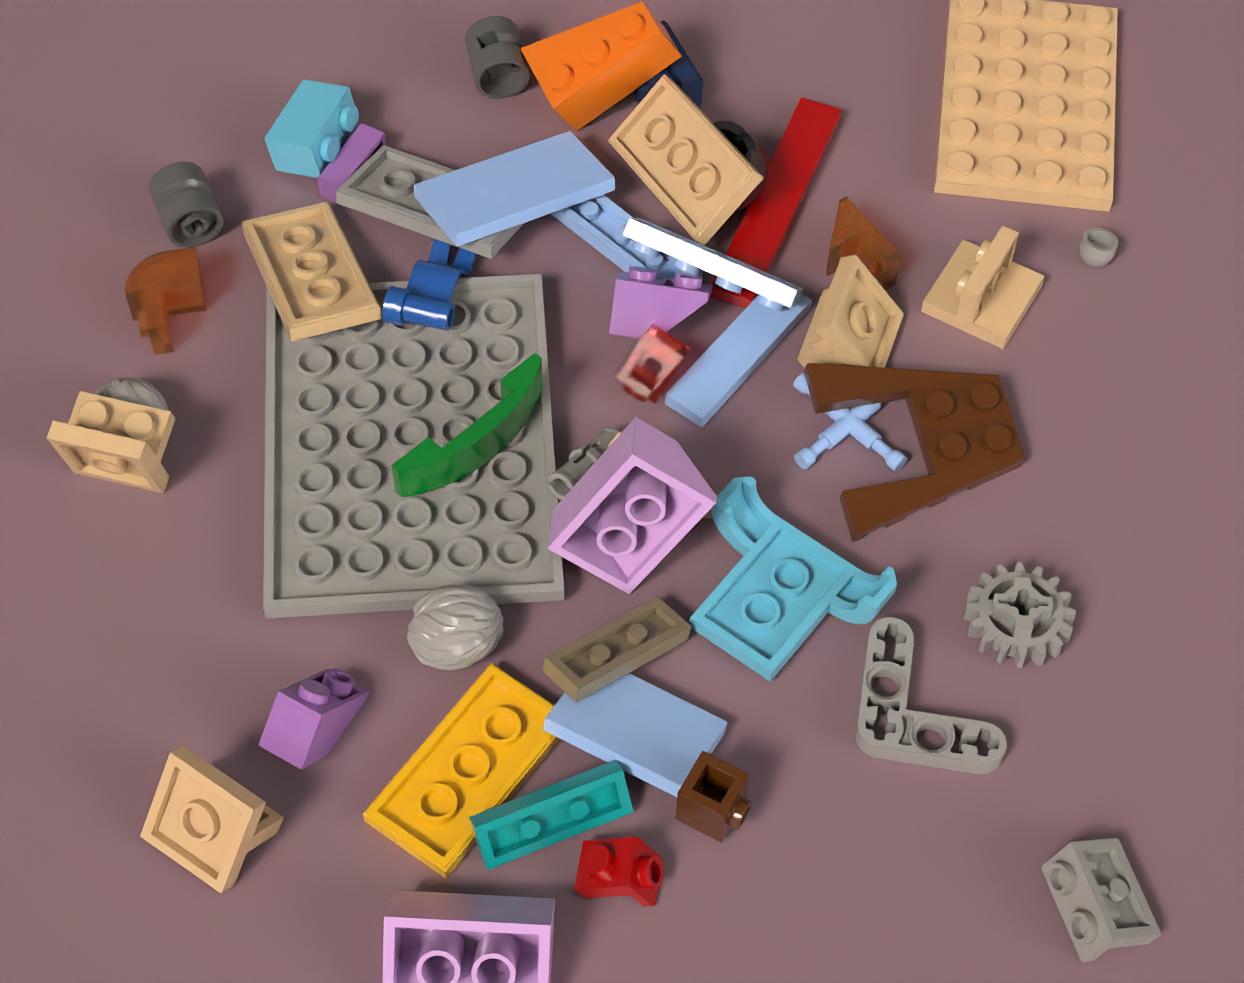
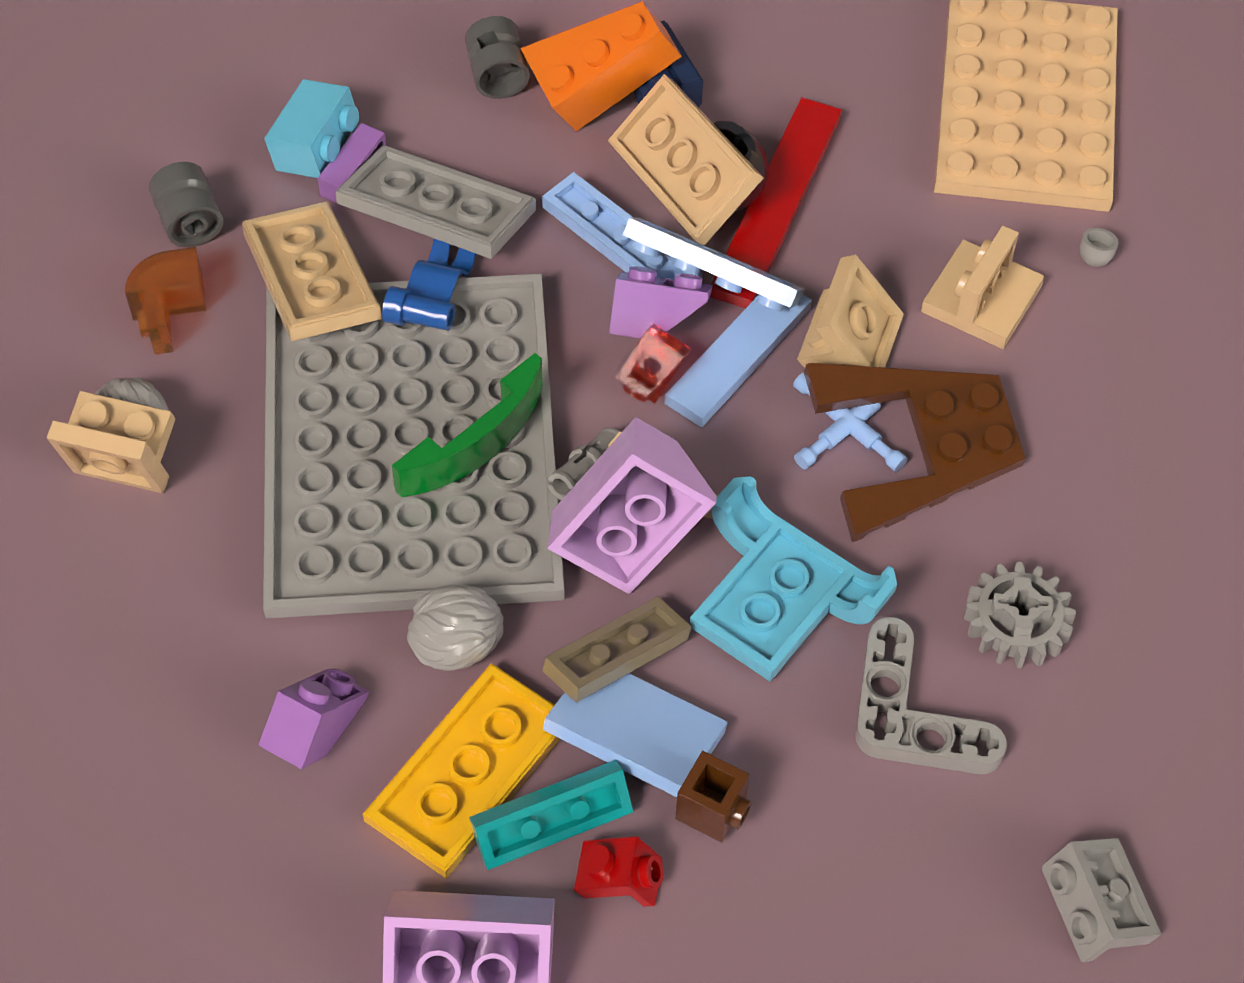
(206, 819): tan bracket -> none
(513, 188): light blue tile -> none
(858, 236): clear orange slope -> none

